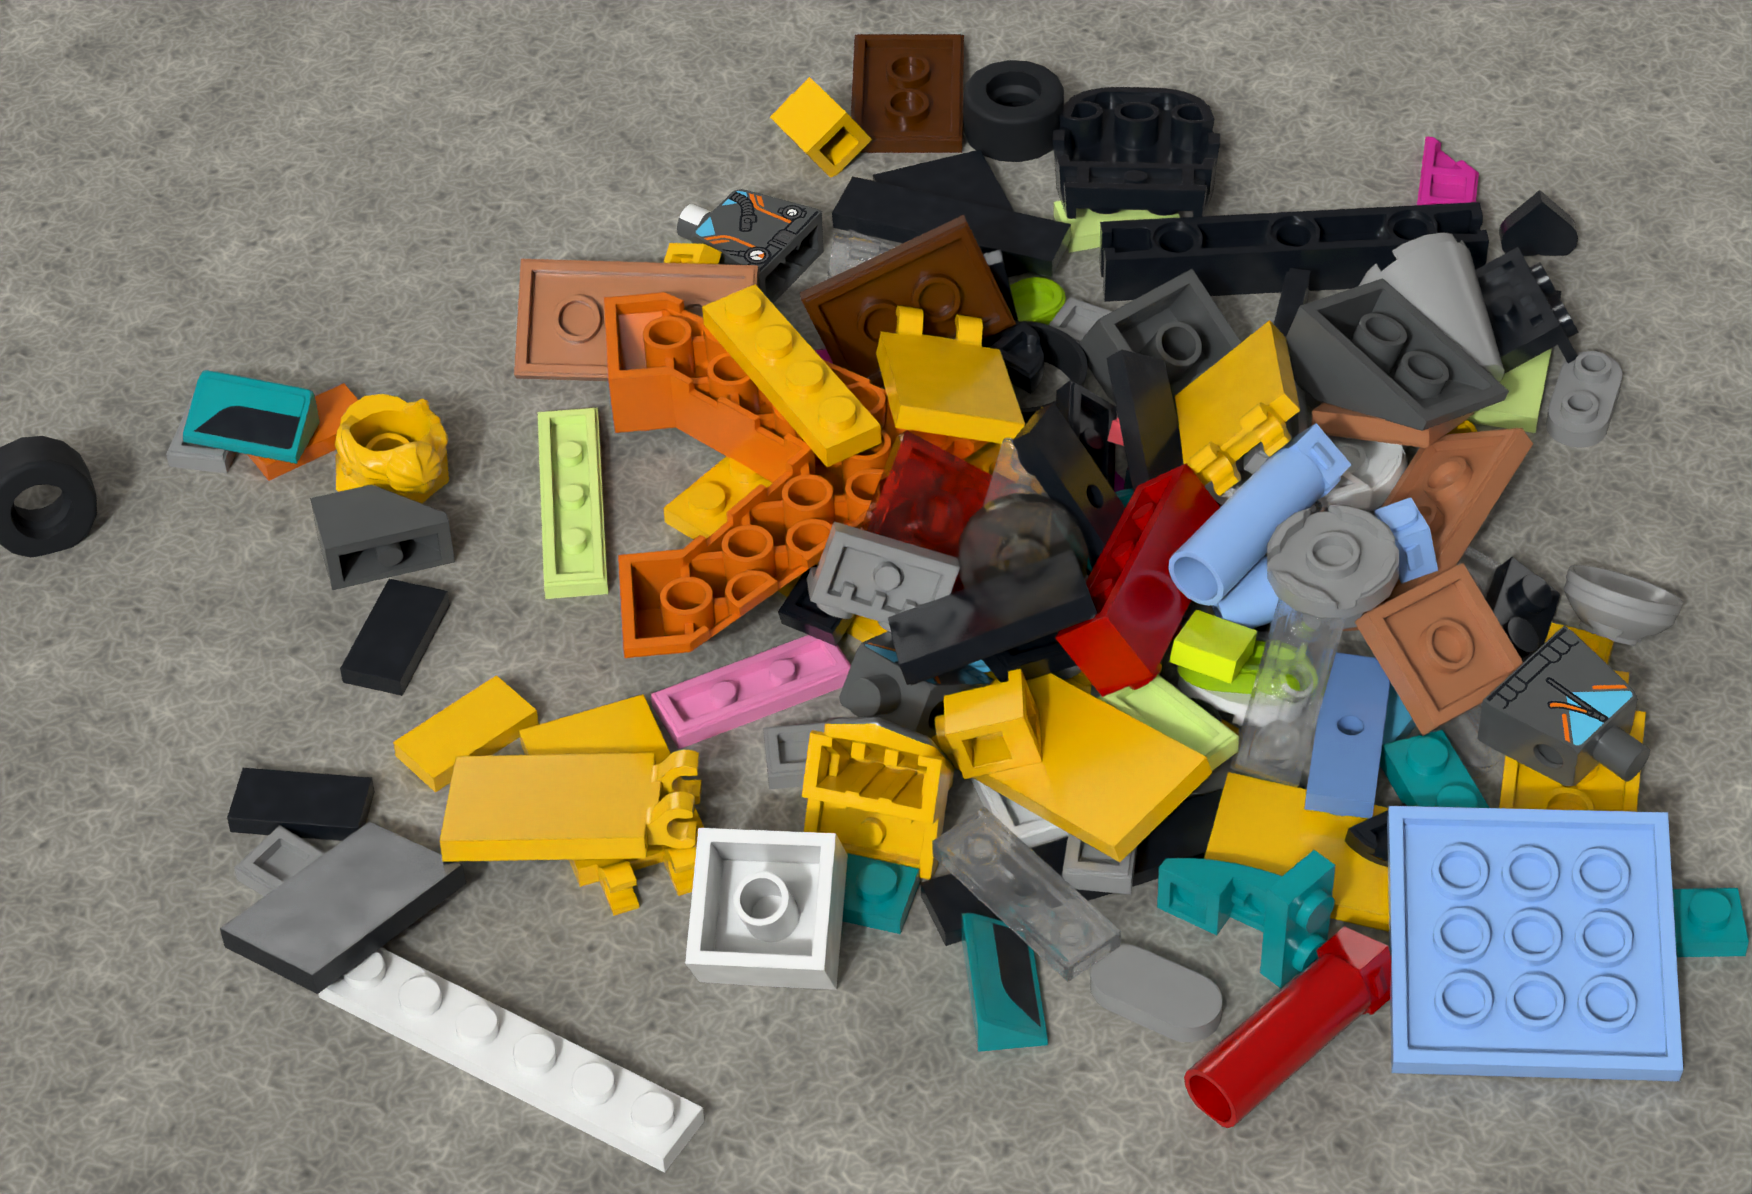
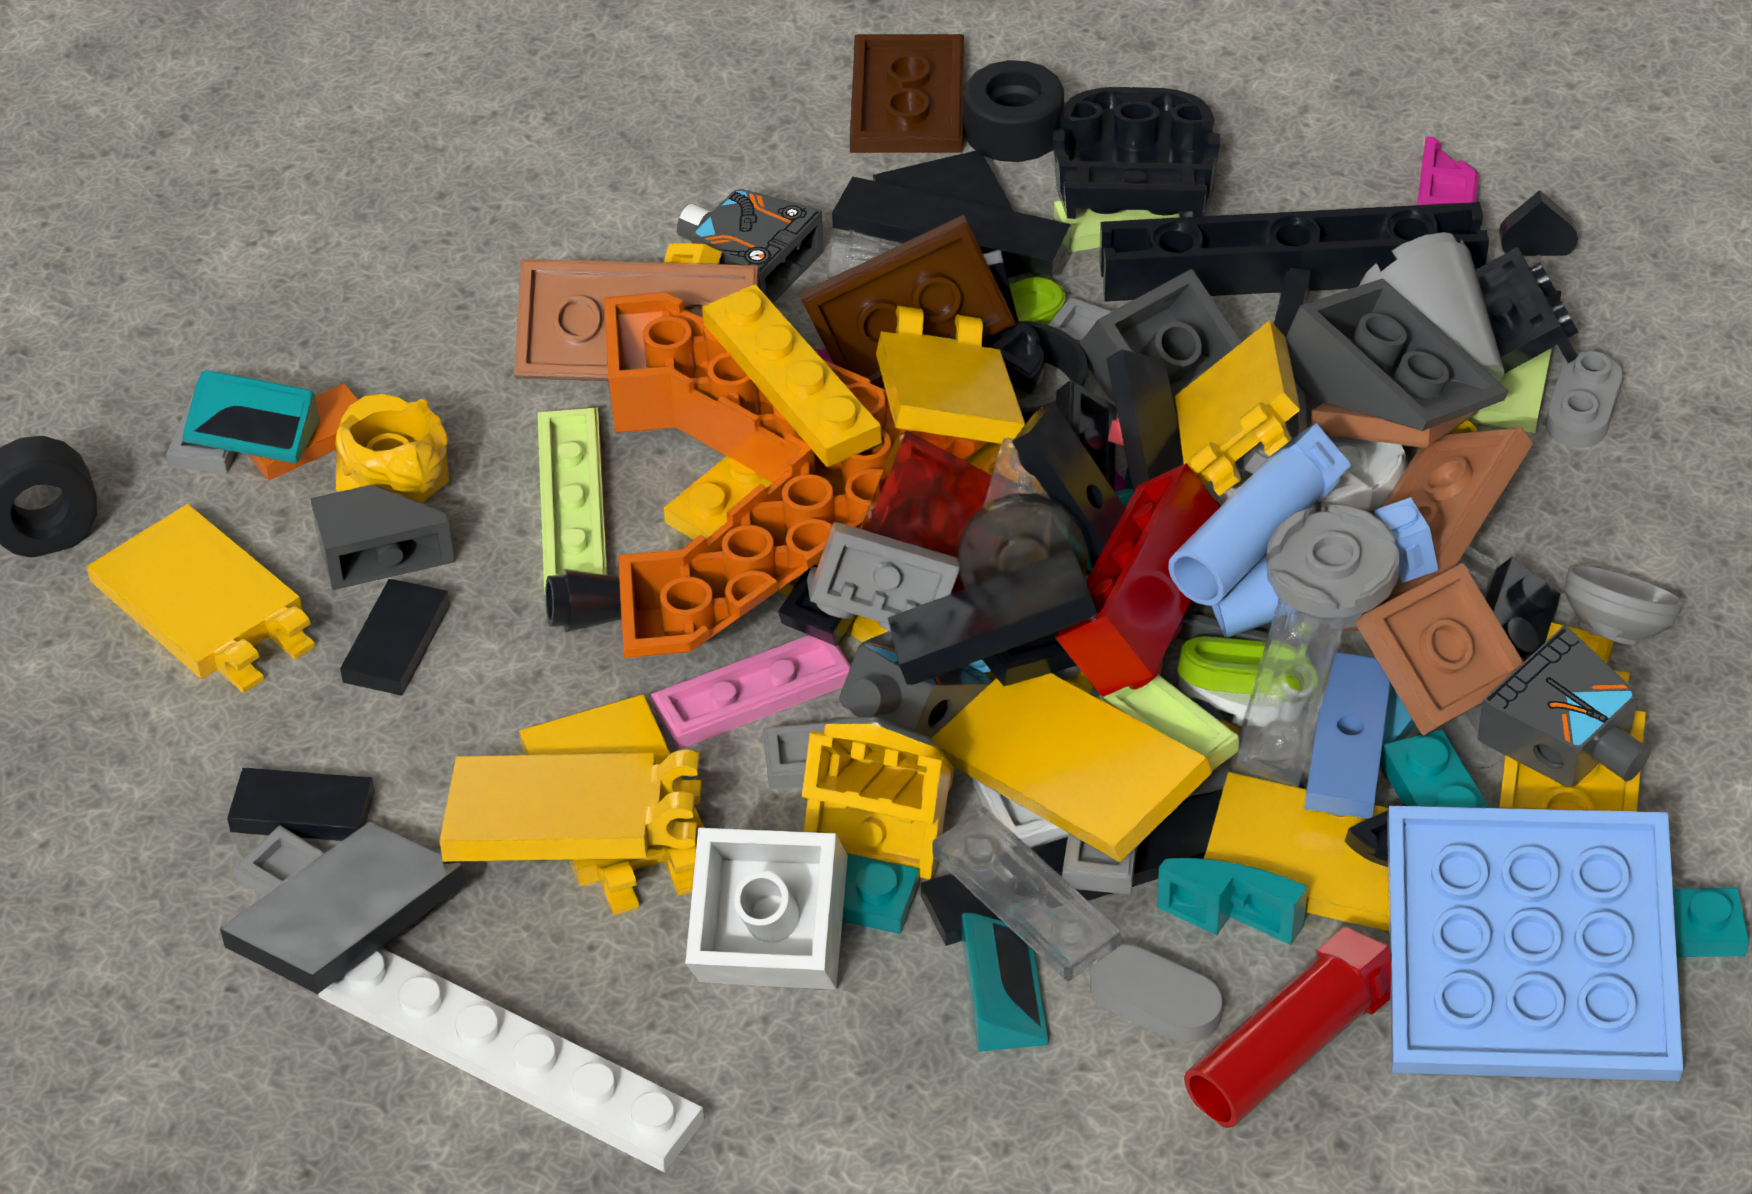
(202, 597): none -> yellow tile
(471, 726): yellow tile -> none
(582, 599): none -> black cone
(820, 128): yellow brick -> none
(991, 727): yellow brick -> none
(1213, 646): neon yellow tile -> none
(1297, 918): teal plate -> none

